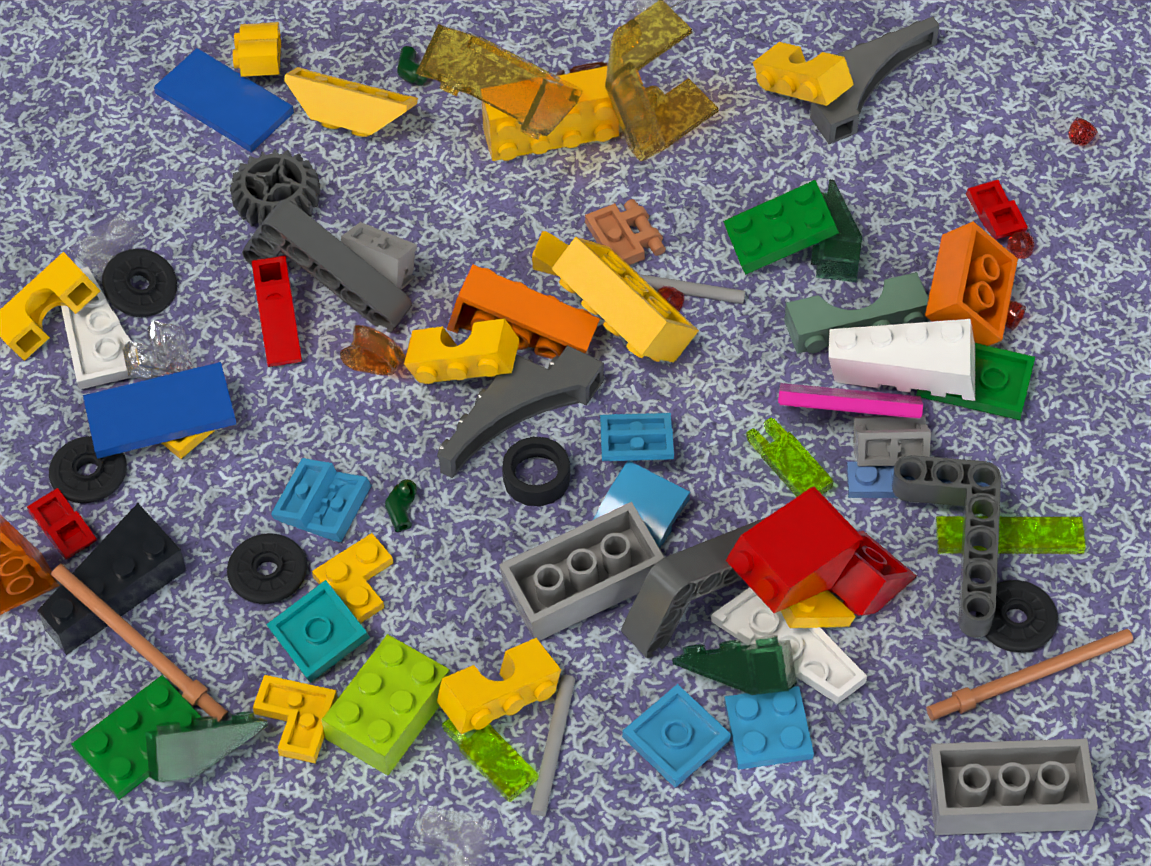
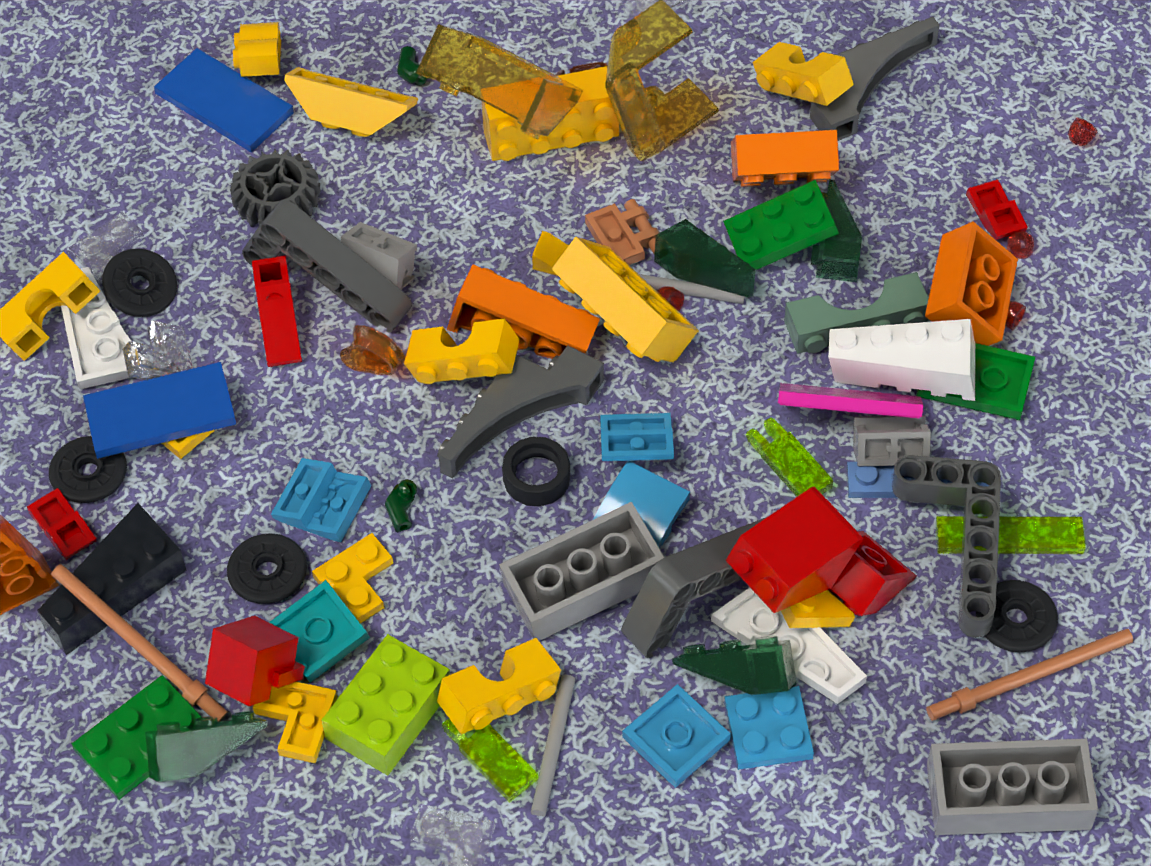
(252, 658): none -> red plate
(700, 259): none -> clear green slope
(784, 157): none -> orange brick

